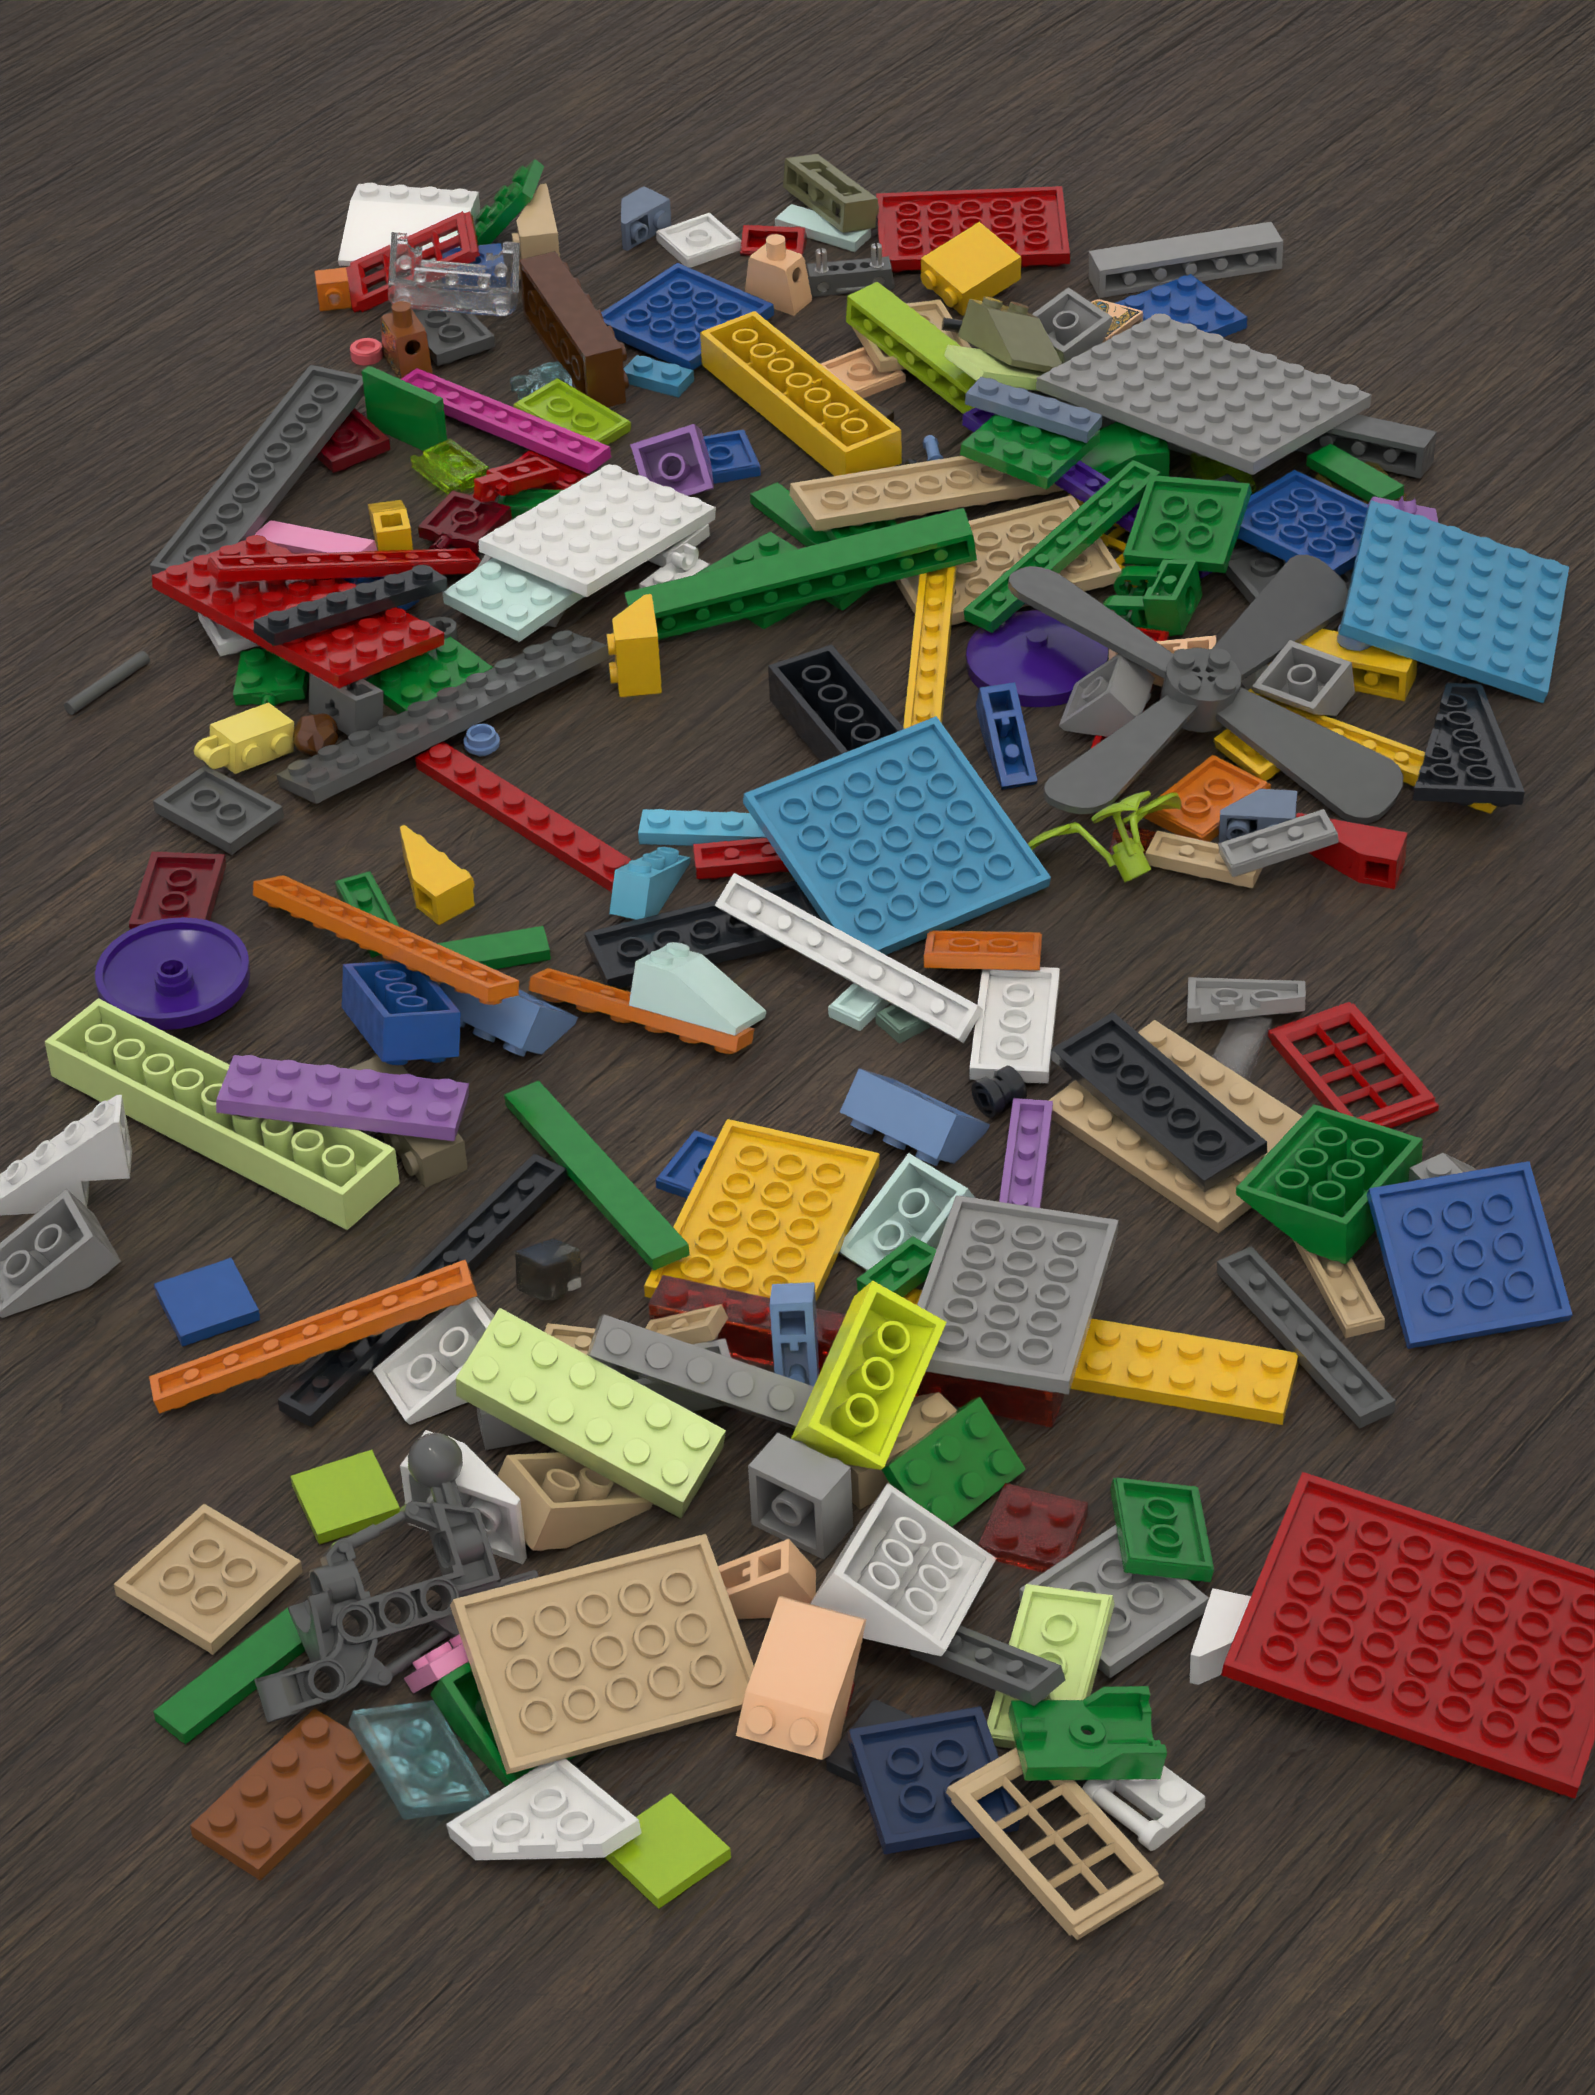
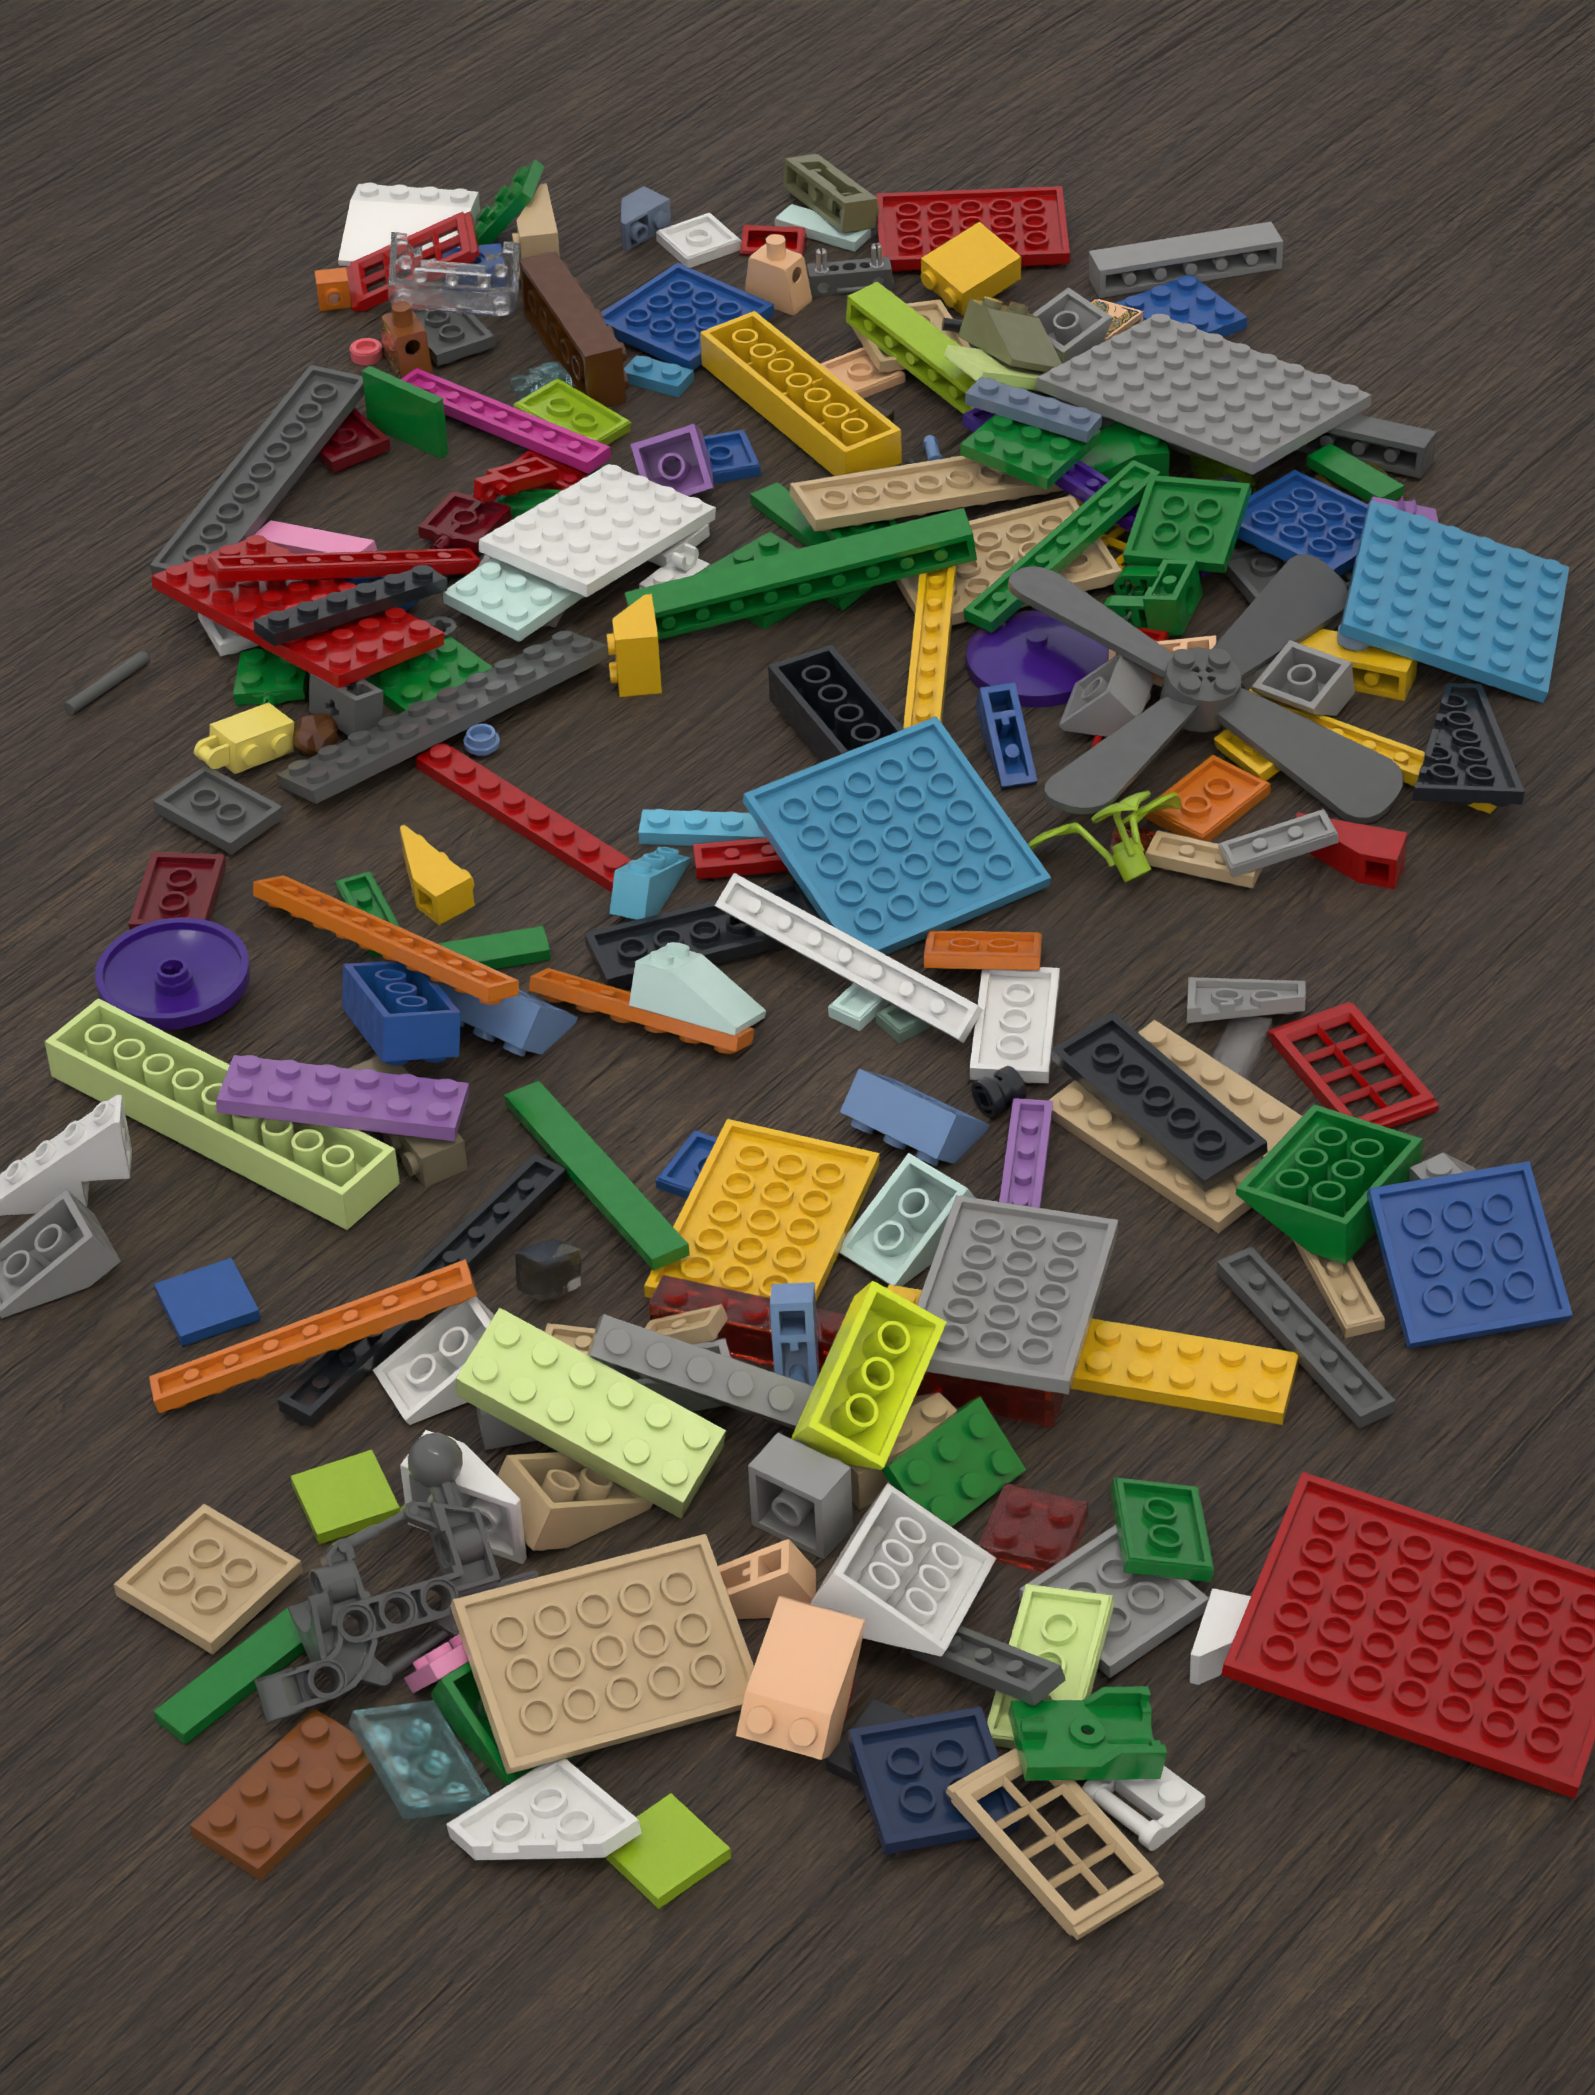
(390, 526): yellow slope -> none
(449, 466): clear neon green plate -> none
(902, 1268): green plate -> none
(1257, 812): sand blue slope -> none

